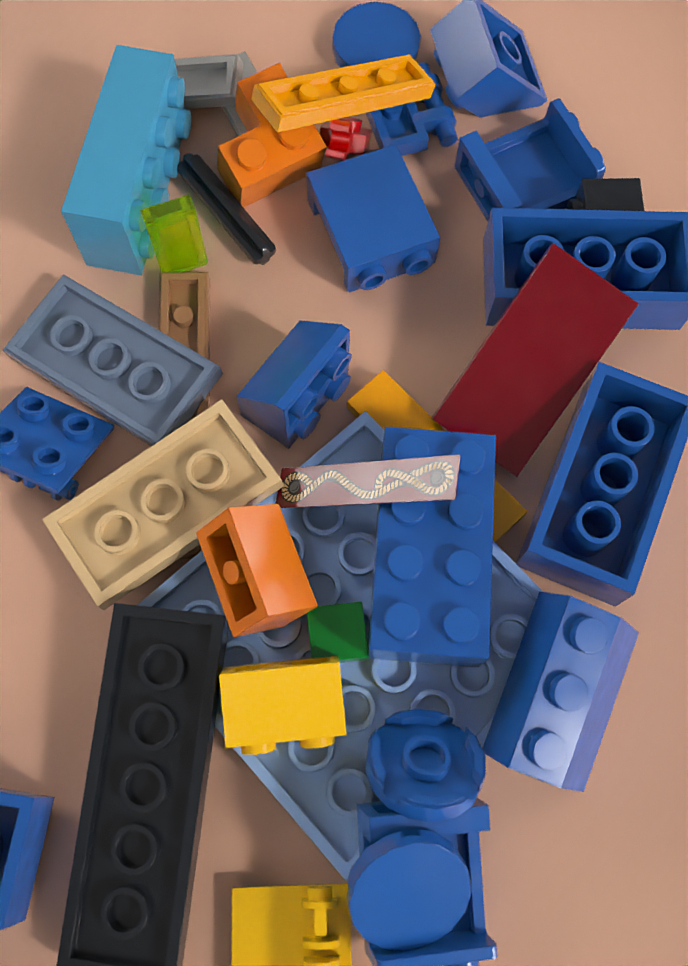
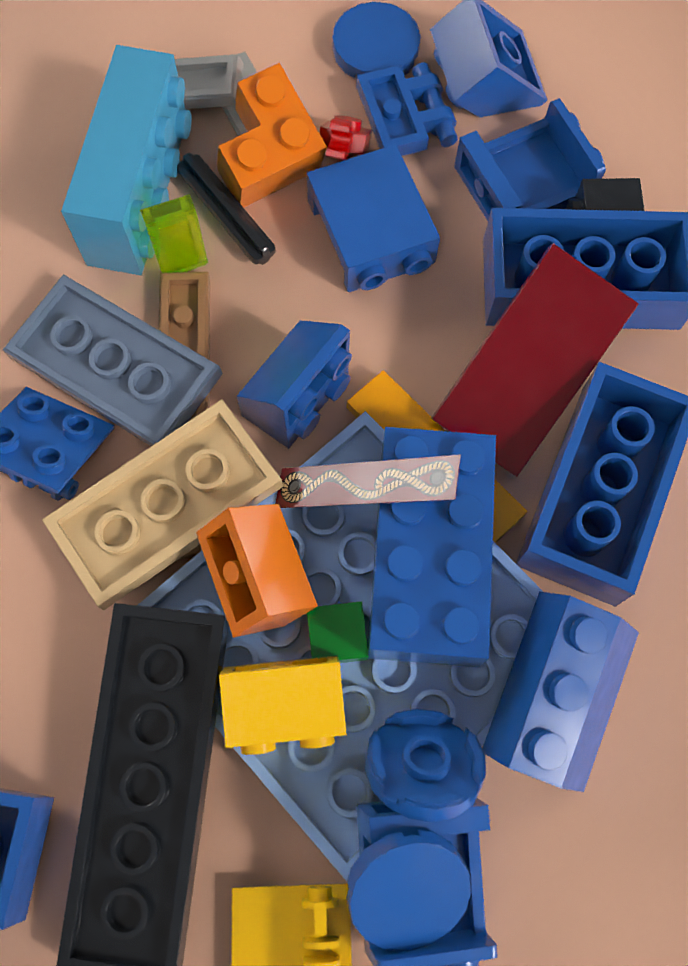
(341, 92): light orange tile -> none

